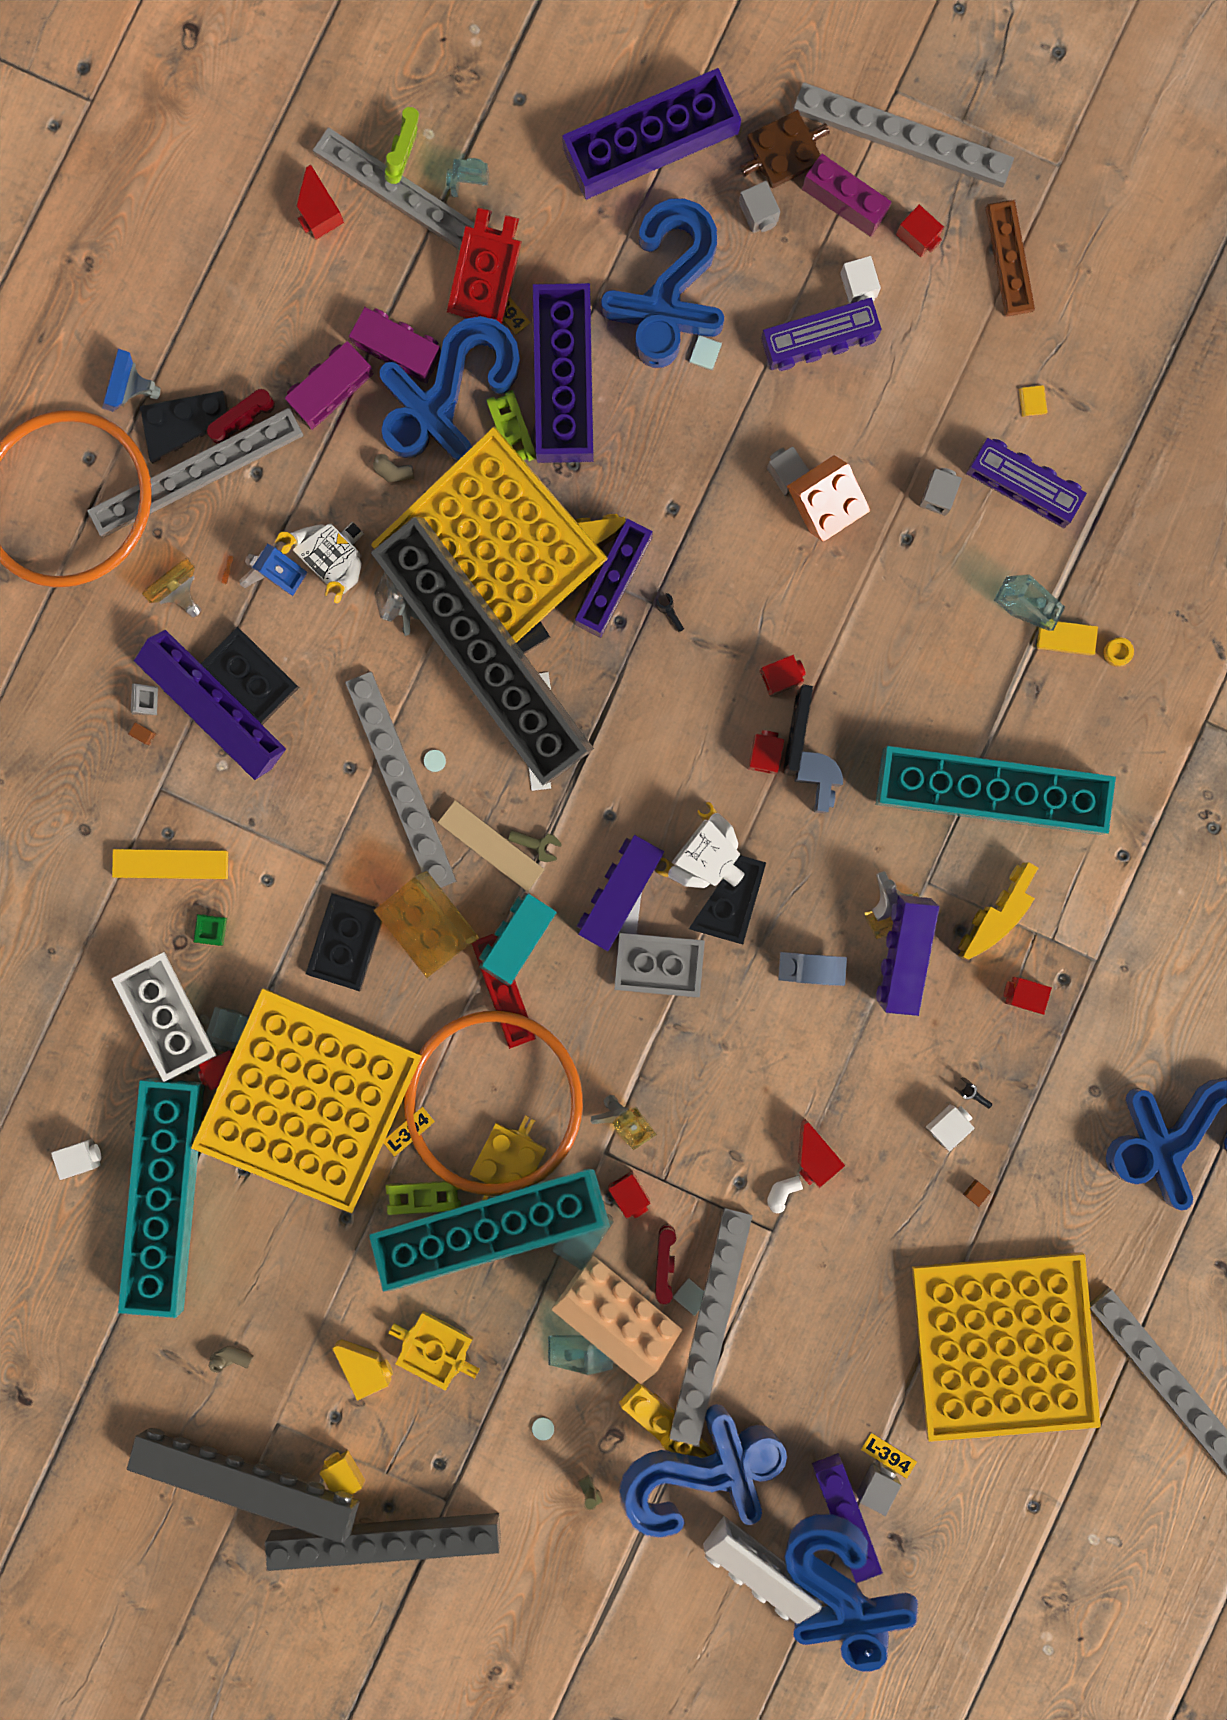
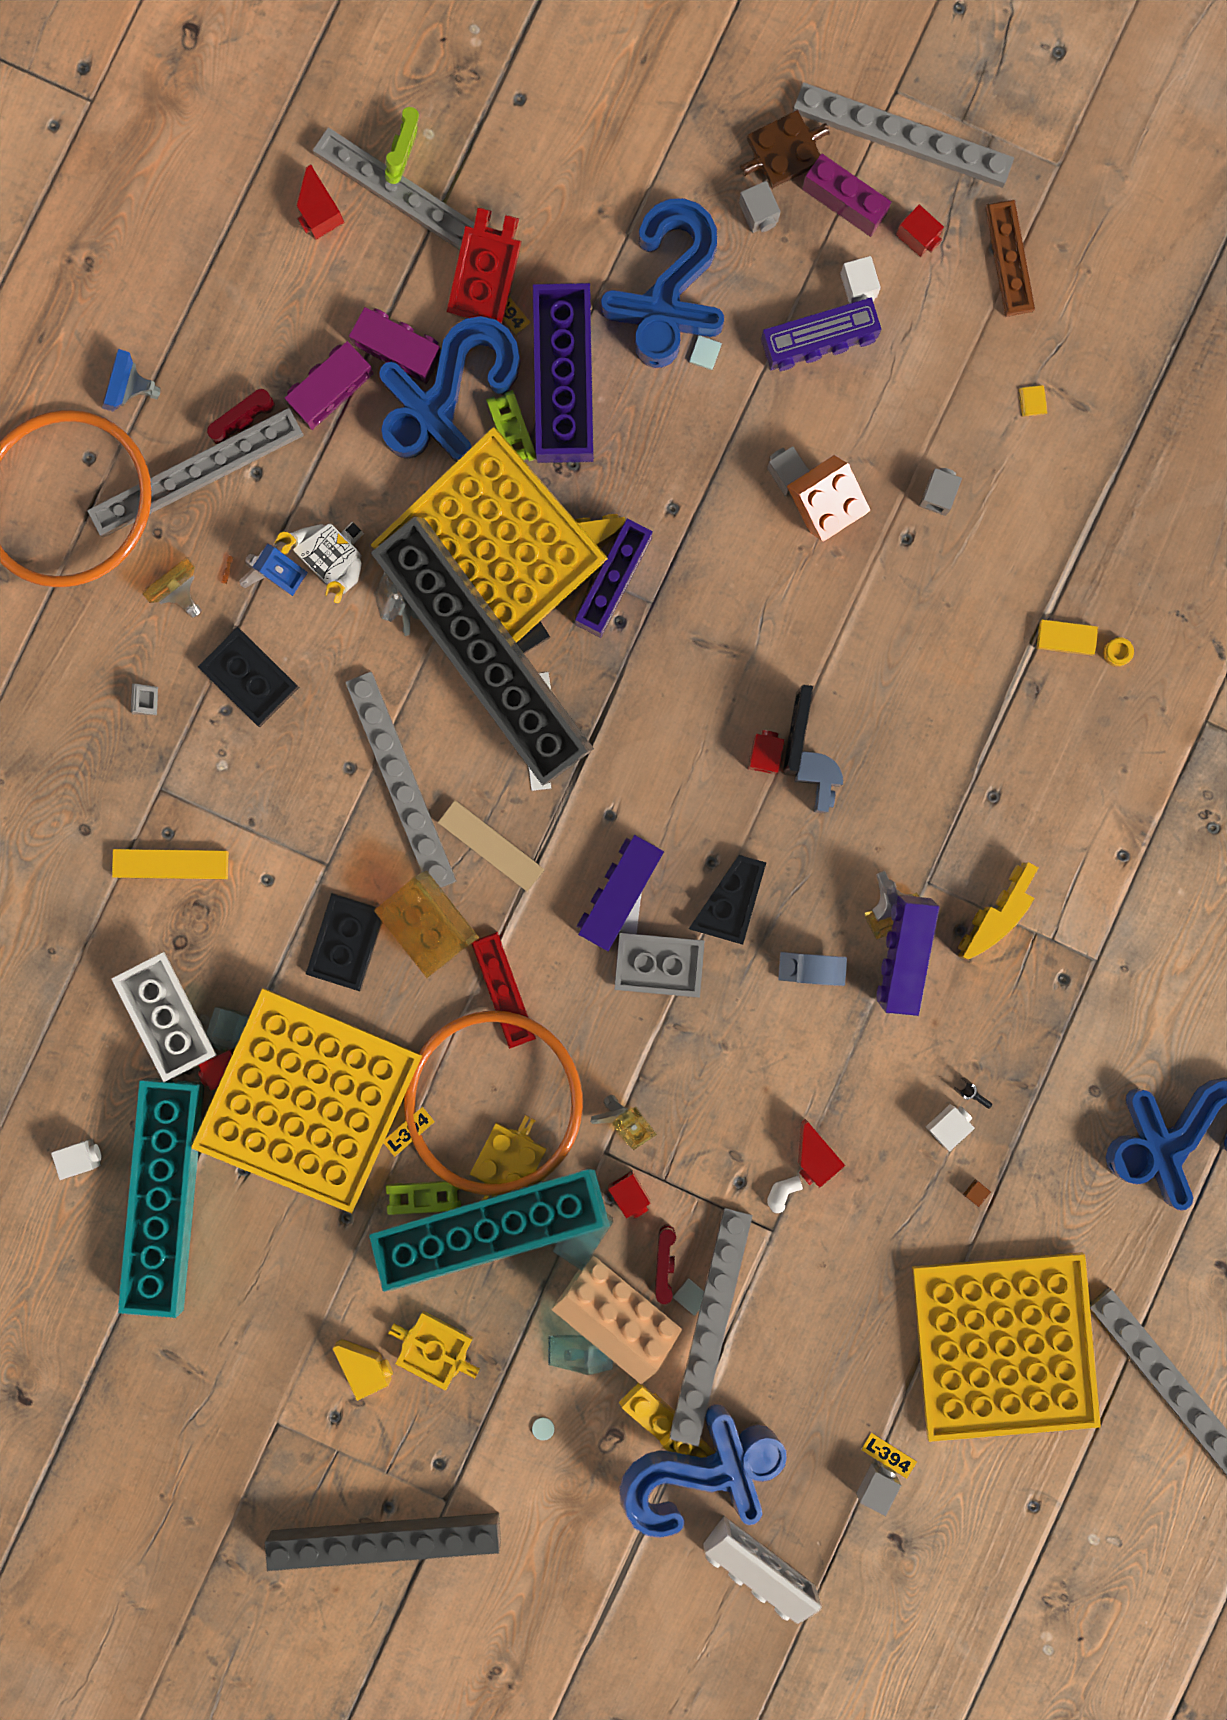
(142, 733): dark orange piece -> none
(178, 421): black wing -> none
(209, 704): dark purple brick -> none
(210, 930): green tile -> none
(228, 1356): dark tan arm -> none
(243, 1484): dark grey brick -> none
(342, 1473): yellow brick -> none
(389, 471): dark tan arm -> none
(434, 760): light aqua piece -> none
(467, 171): clear light blue bracket -> none
(516, 938): teal brick -> none
(536, 844): olive bar -> none
(592, 1496): olive bar -> none
(651, 133): dark purple brick -> none
(670, 612): black hand -> none
(706, 855): white torso -> none
(782, 675): red brick -> none
(843, 1504): dark purple brick -> none
(851, 1616): blue piece -> none
(995, 790): teal brick -> none
(1026, 482): dark purple brick -> none
(1027, 995): red brick -> none
(1029, 601): clear light blue slope -> none

